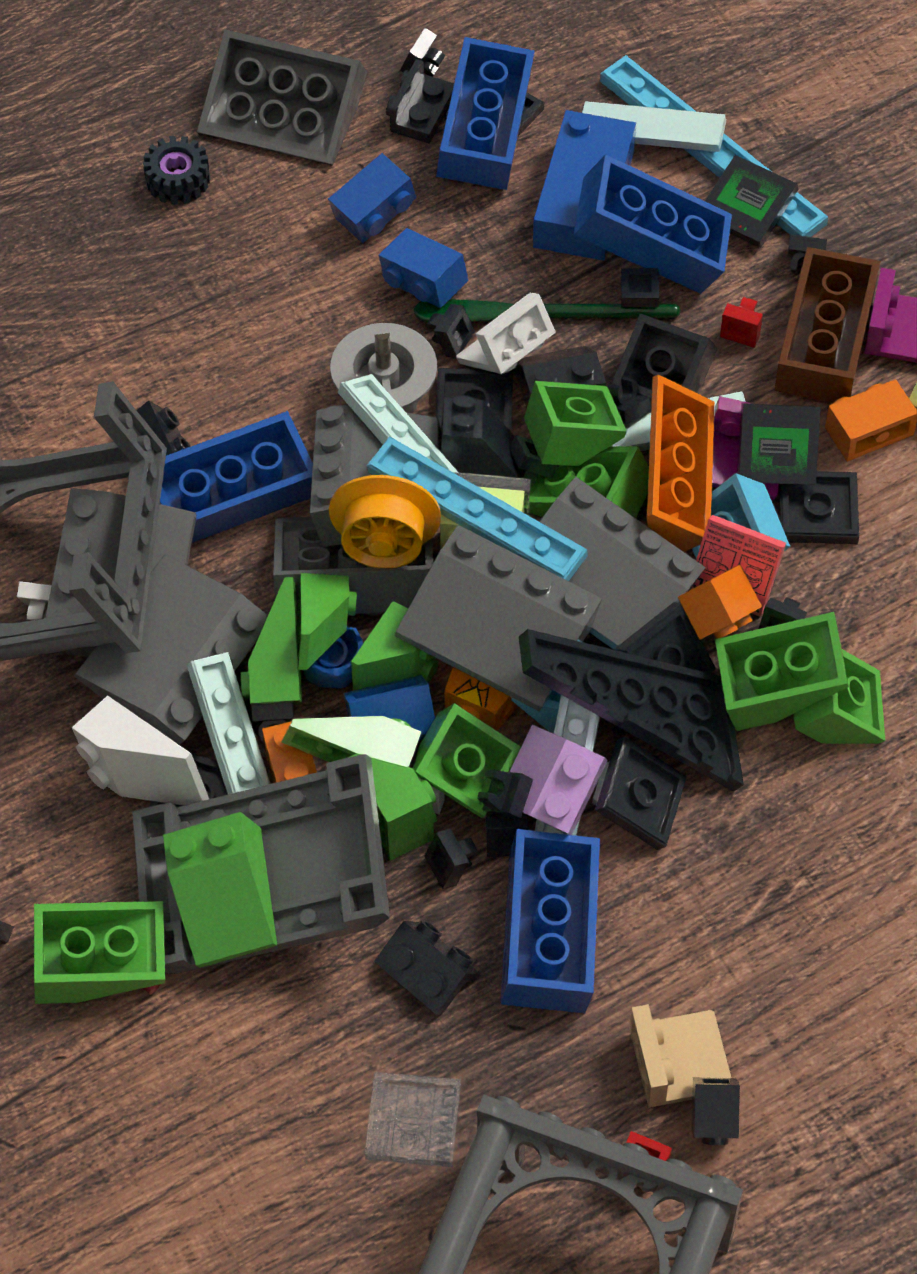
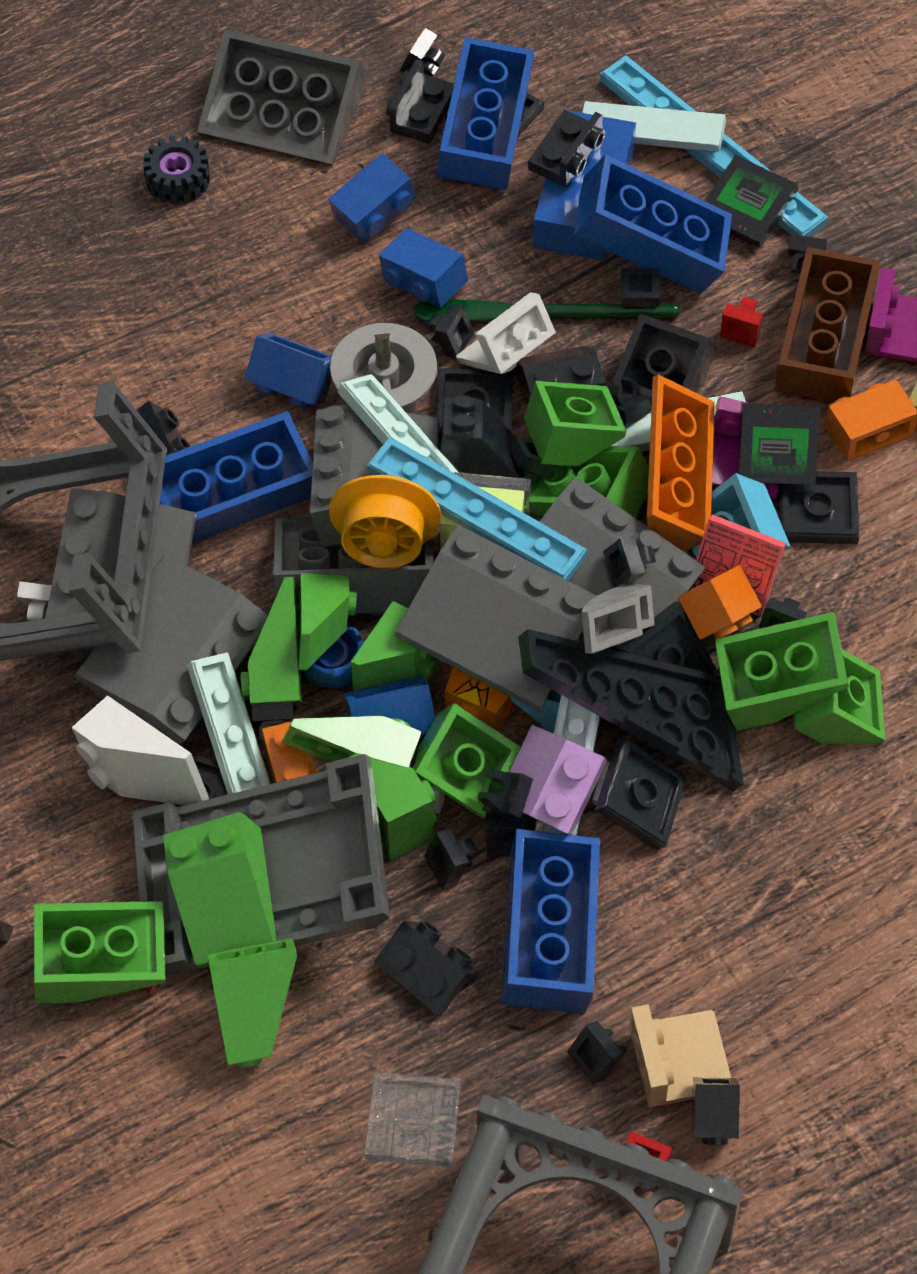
(251, 996): none -> bright green slope
(289, 369): none -> blue brick
(567, 147): none -> black bracket
(596, 1052): none -> black tile
(617, 616): none -> light grey slope
(627, 561): none -> black tile

